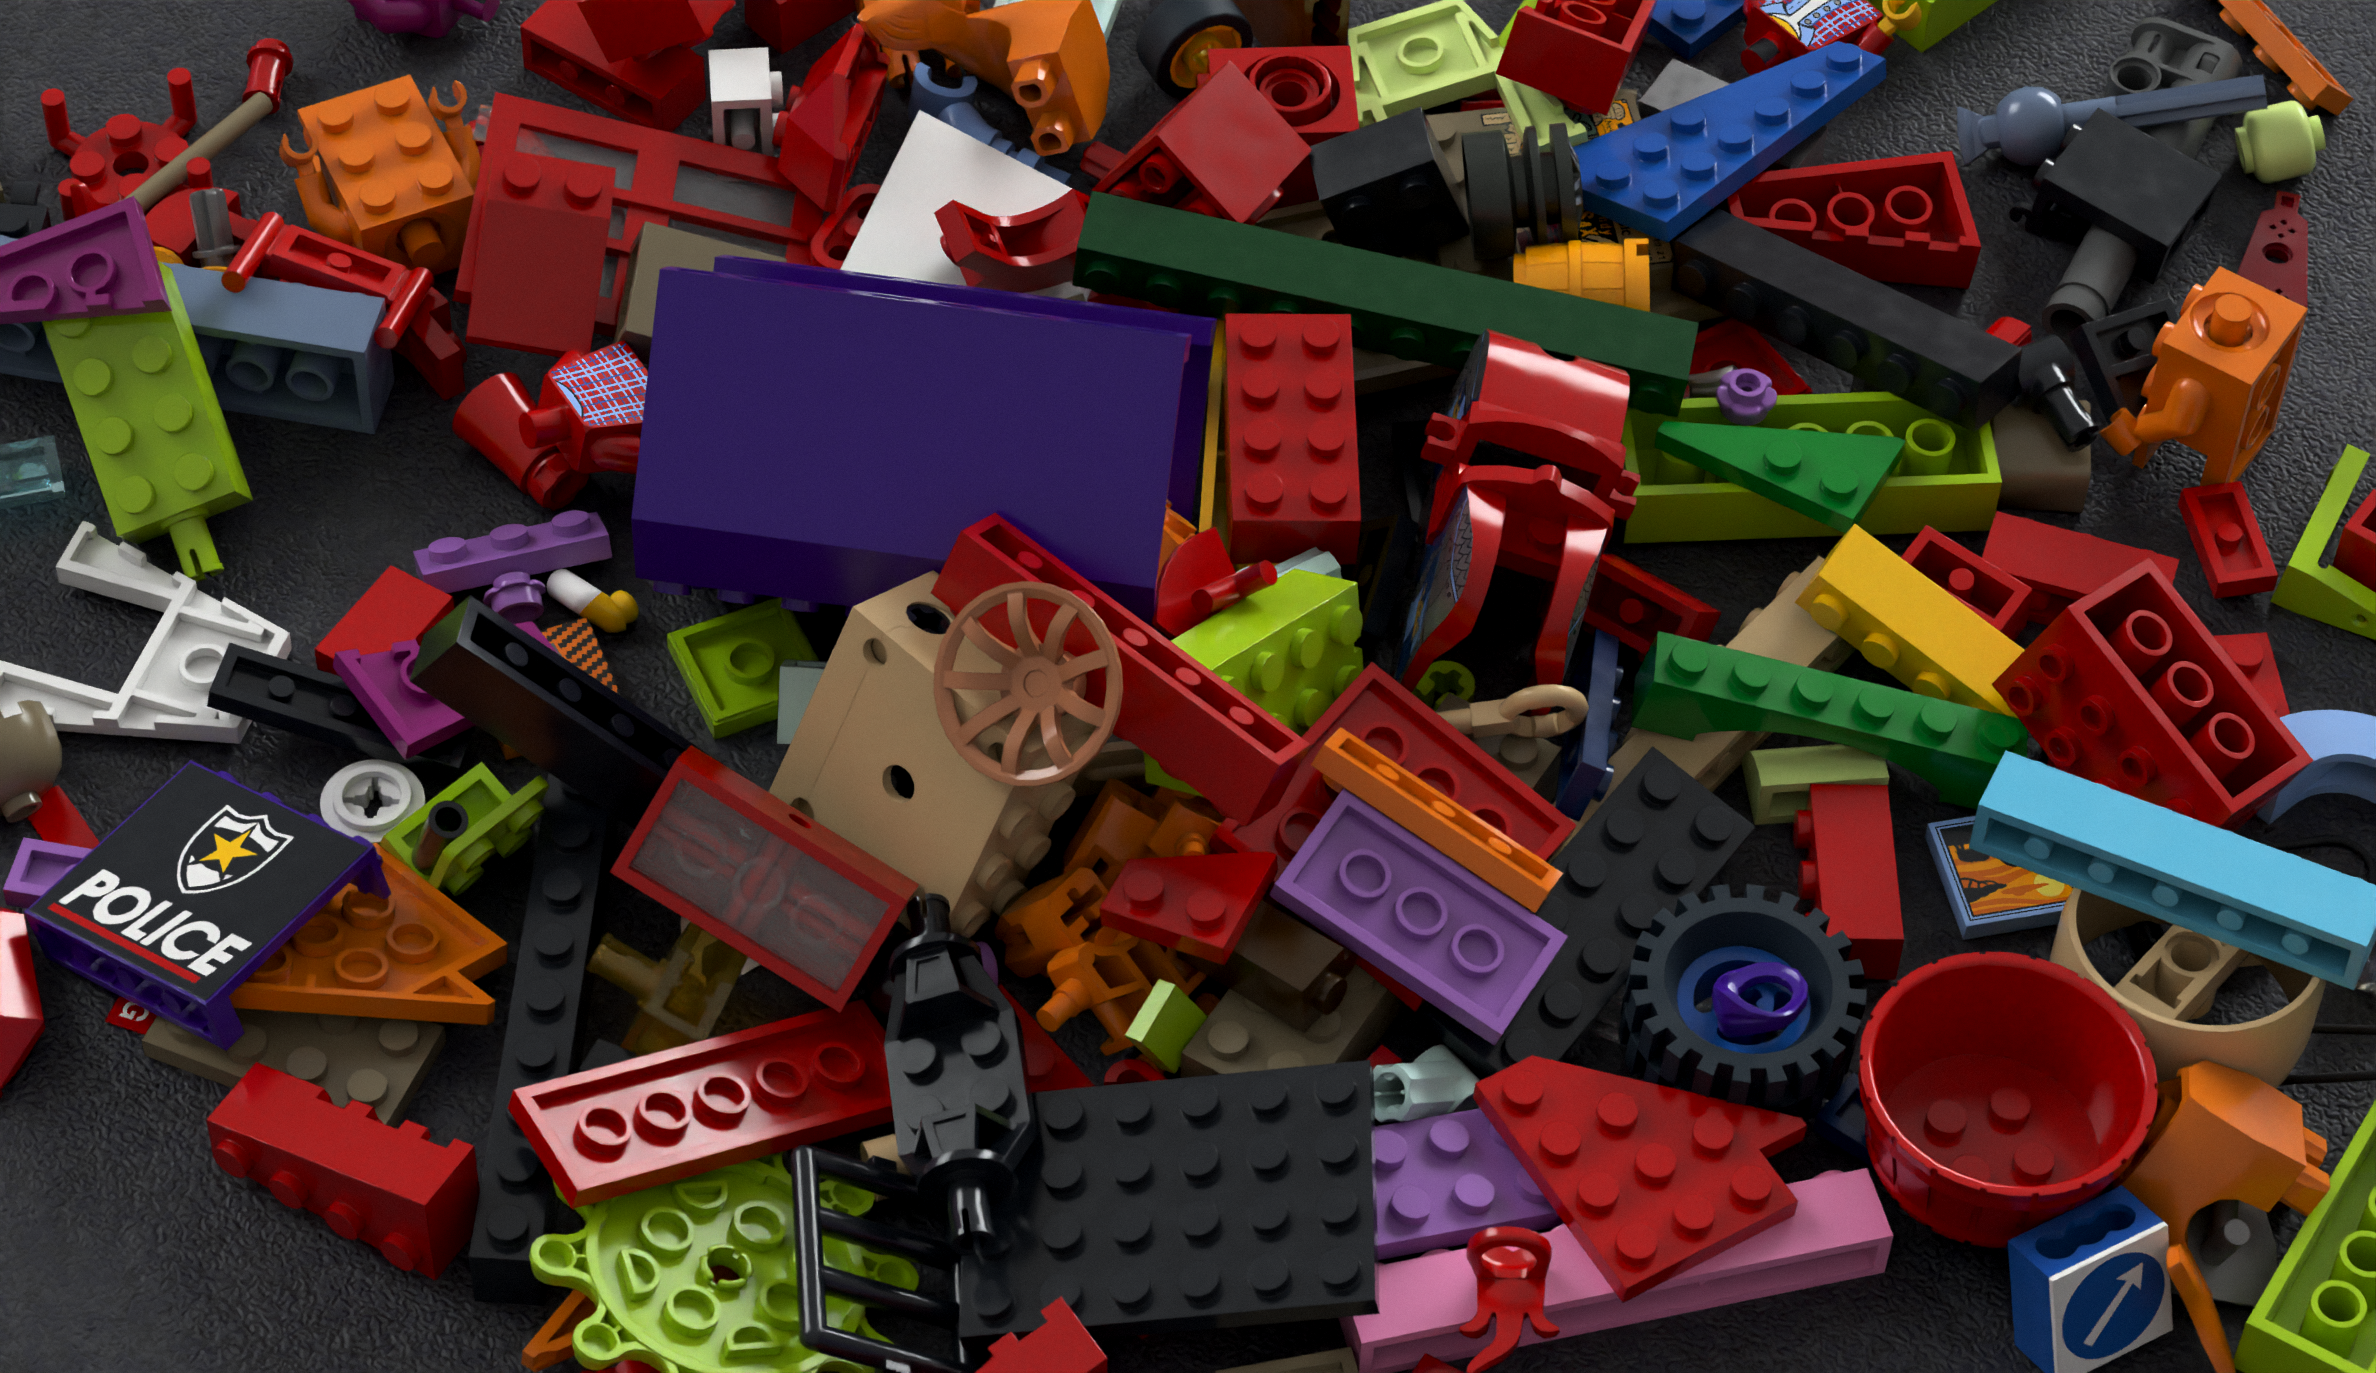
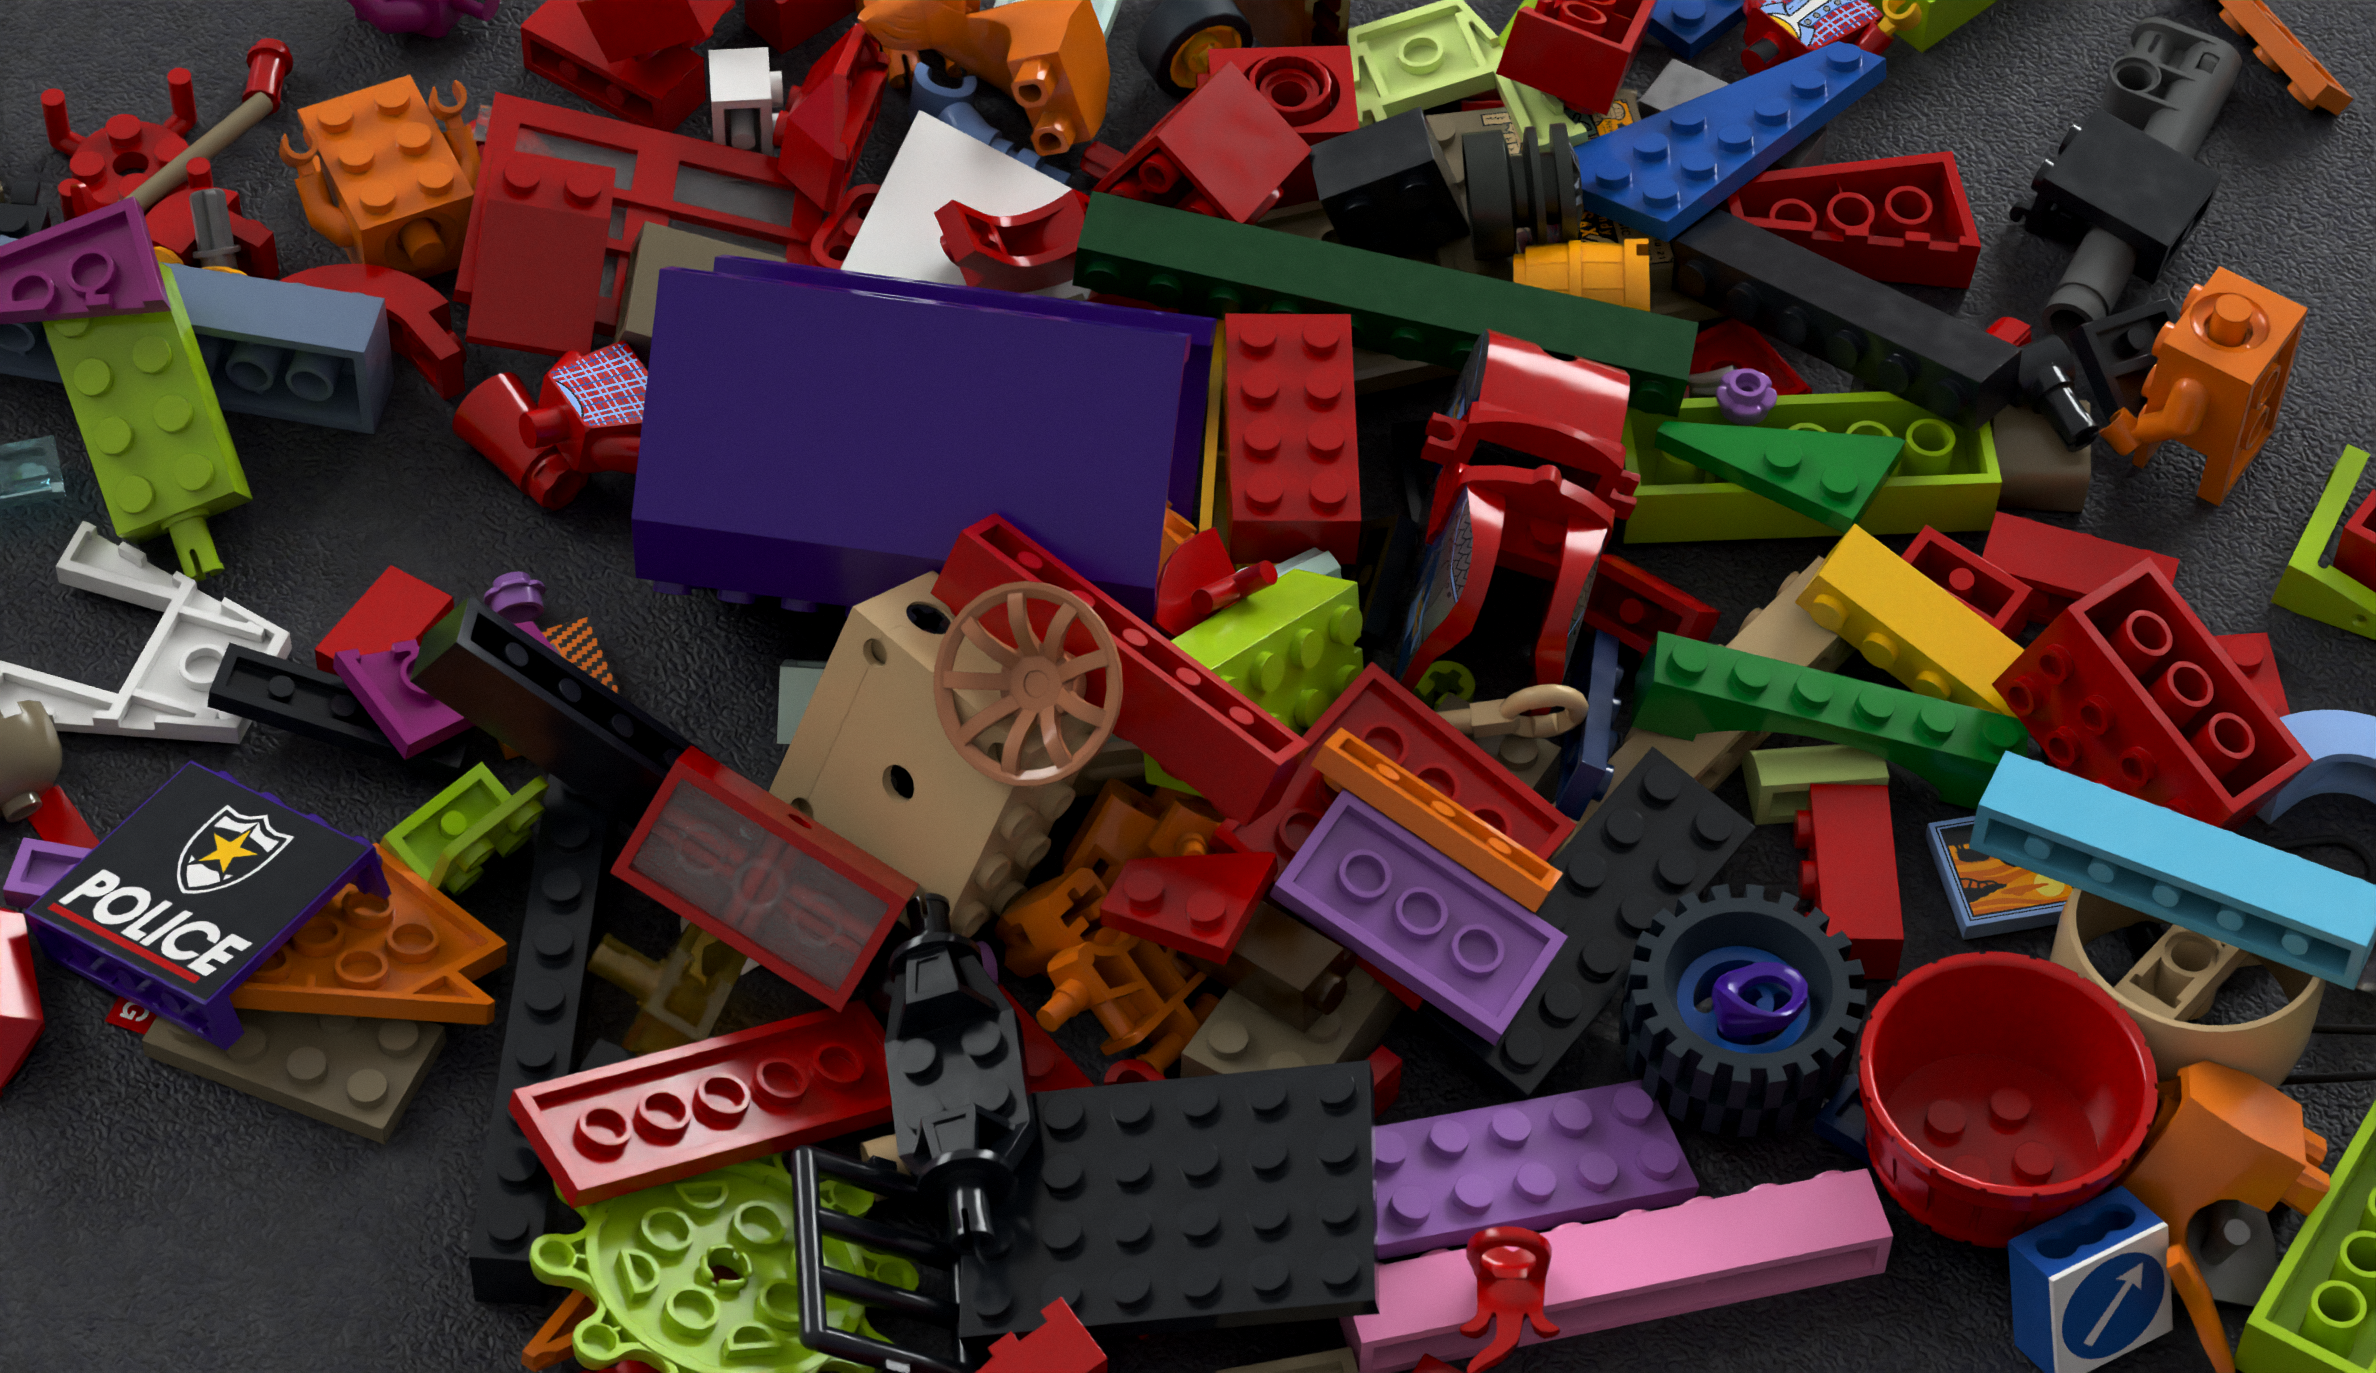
(329, 264): red plate -> none
(350, 1168): red wedge -> none
(353, 788): white gear -> none
(443, 825): black axle -> none
(464, 564): medium lavender plate -> none
(605, 612): arm -> none
(736, 663): lime tile -> none
(1165, 1025): lime tile -> none
(1426, 1088): light aqua piece -> none
(1640, 1167): red wing -> none
(2034, 121): sand blue piece -> none
(2227, 539): red plate -> none
(2279, 142): yellowish green head -> none
(2292, 276): dark red piece -> none

